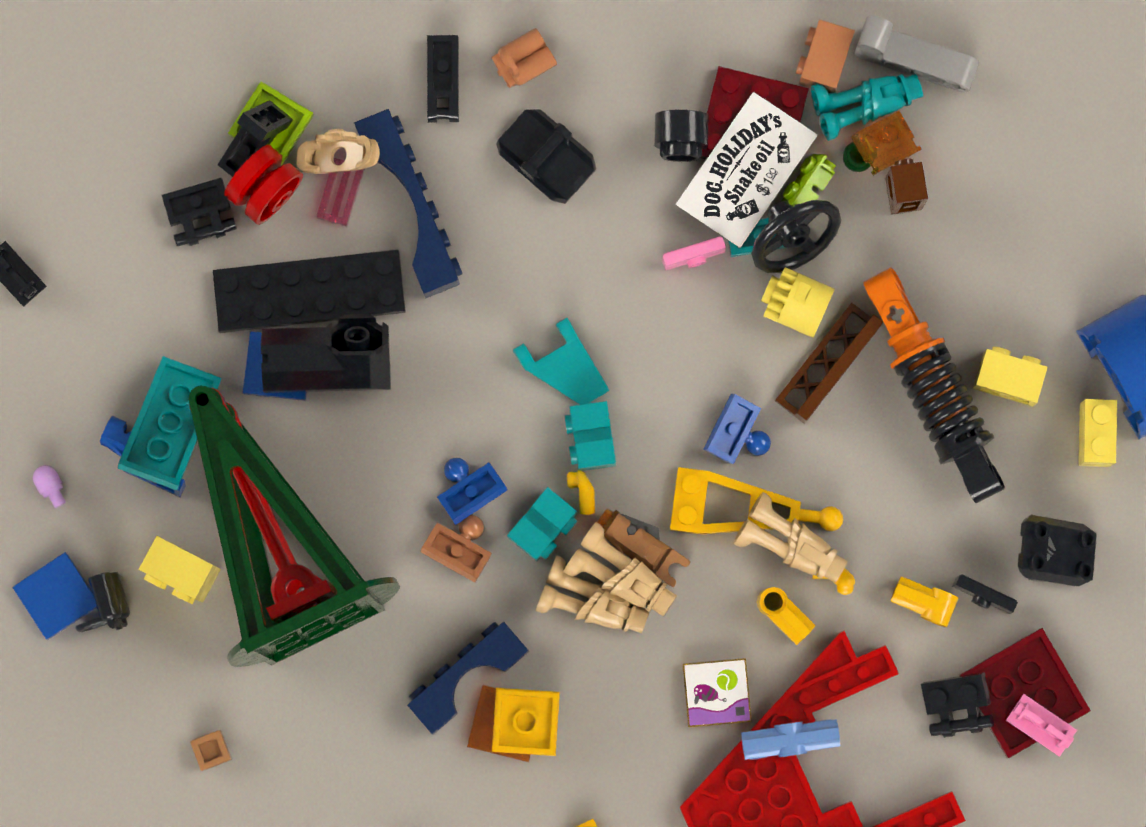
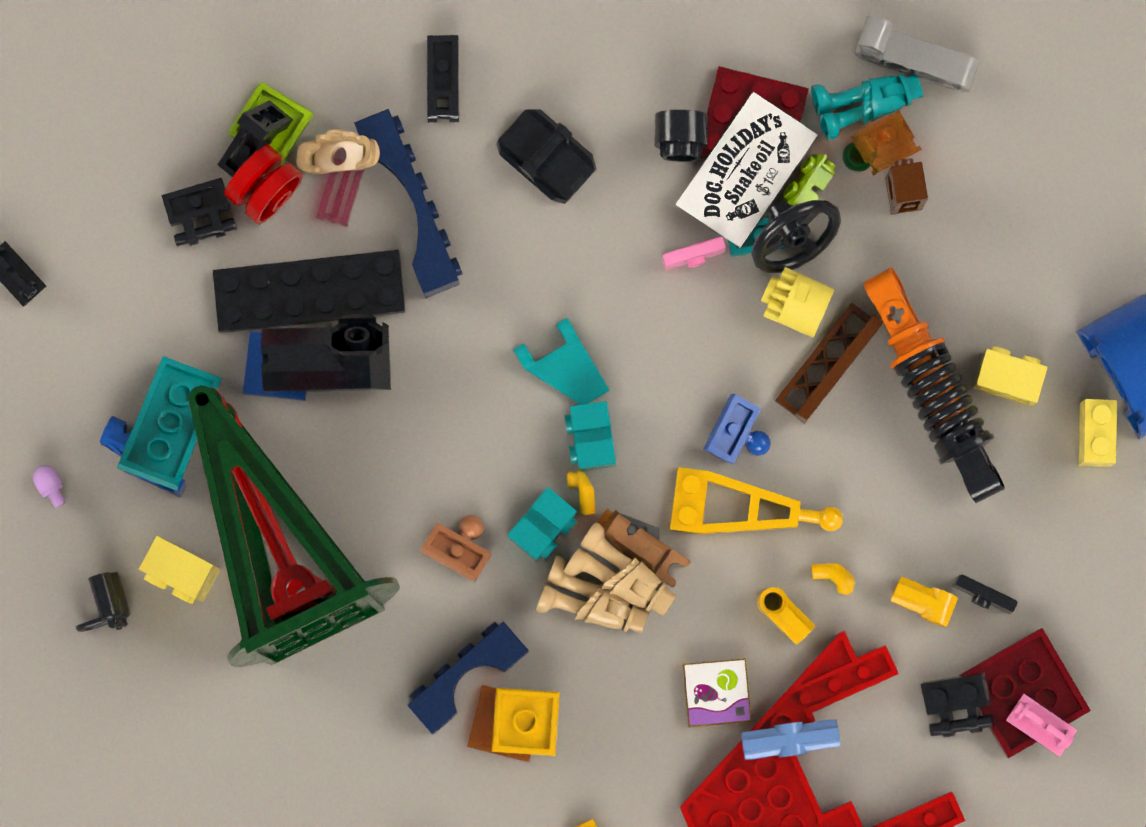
(56, 596): blue tile -> none
(211, 750): medium nougat plate -> none
(470, 491): blue plate -> none
(524, 59): nougat piece -> none
(803, 548): tan piece -> none
(826, 56): nougat brick -> none
(1056, 551): black shield -> none

